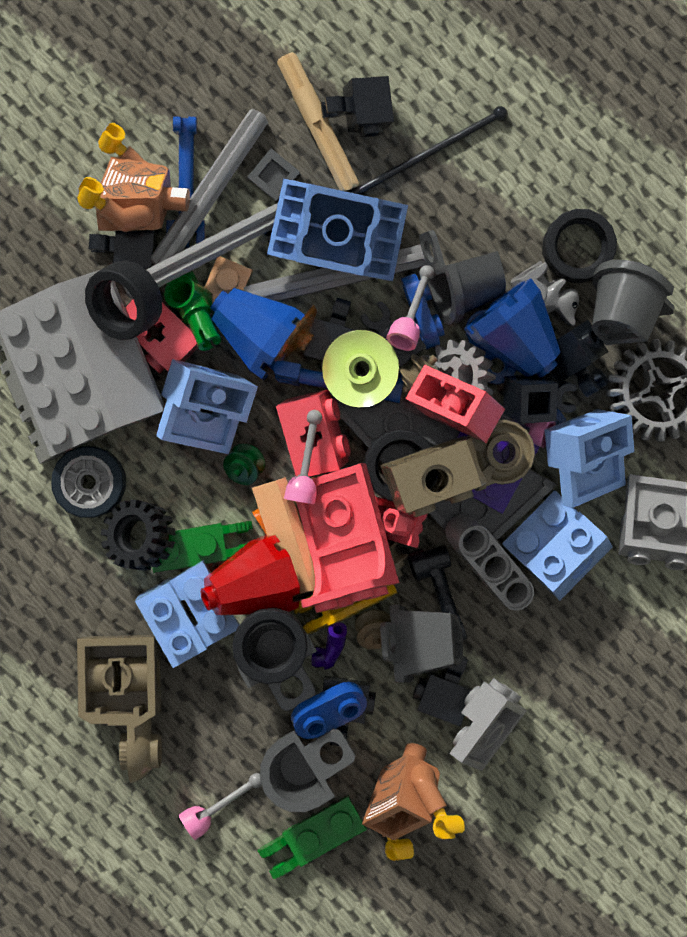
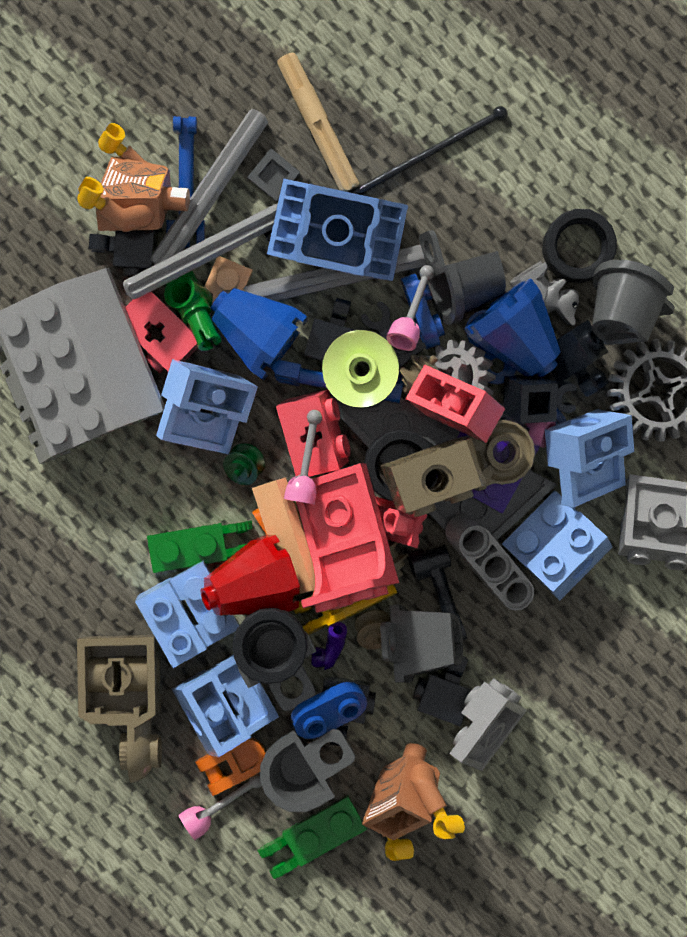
(69, 477): wheel -> none
(120, 529): black tyre -> none
(142, 289): black tyre -> none
(211, 714): none -> light blue brick
(243, 761): none -> orange plate
(300, 336): clear orange piece -> none
(364, 104): black brick -> none

